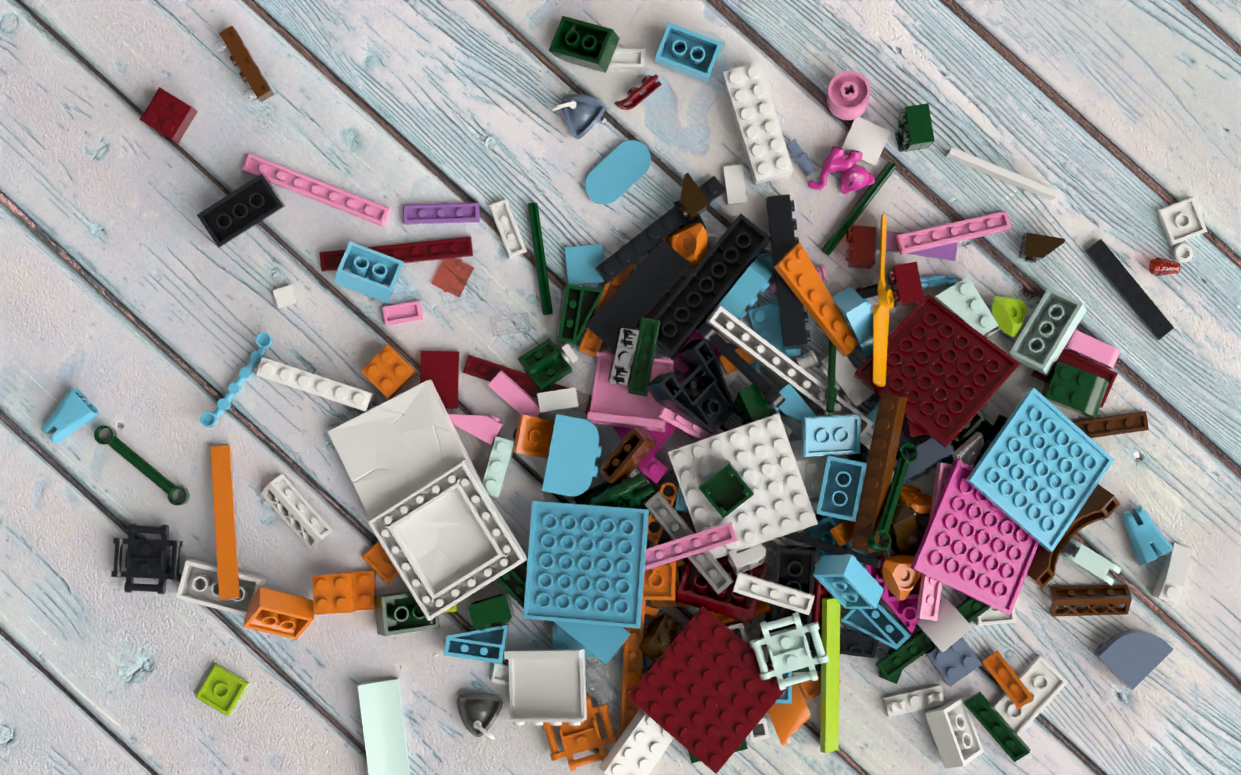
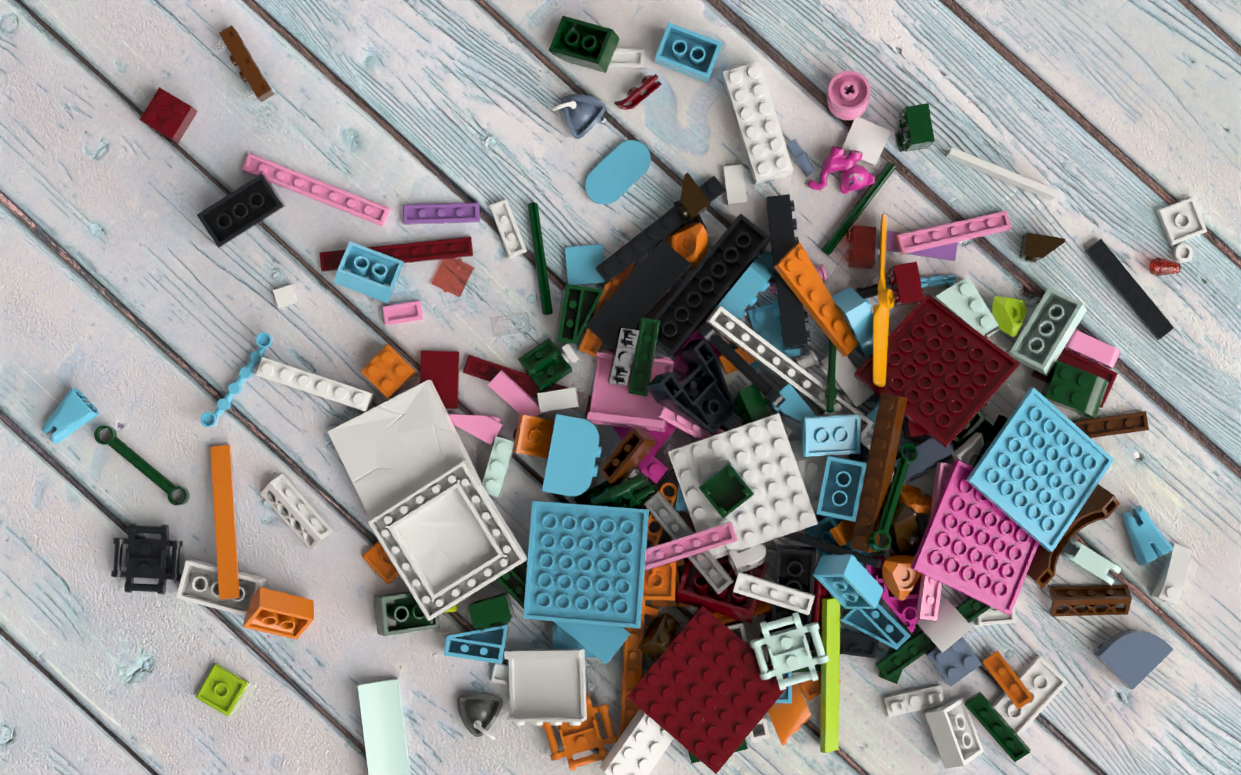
(344, 592): orange bracket -> none

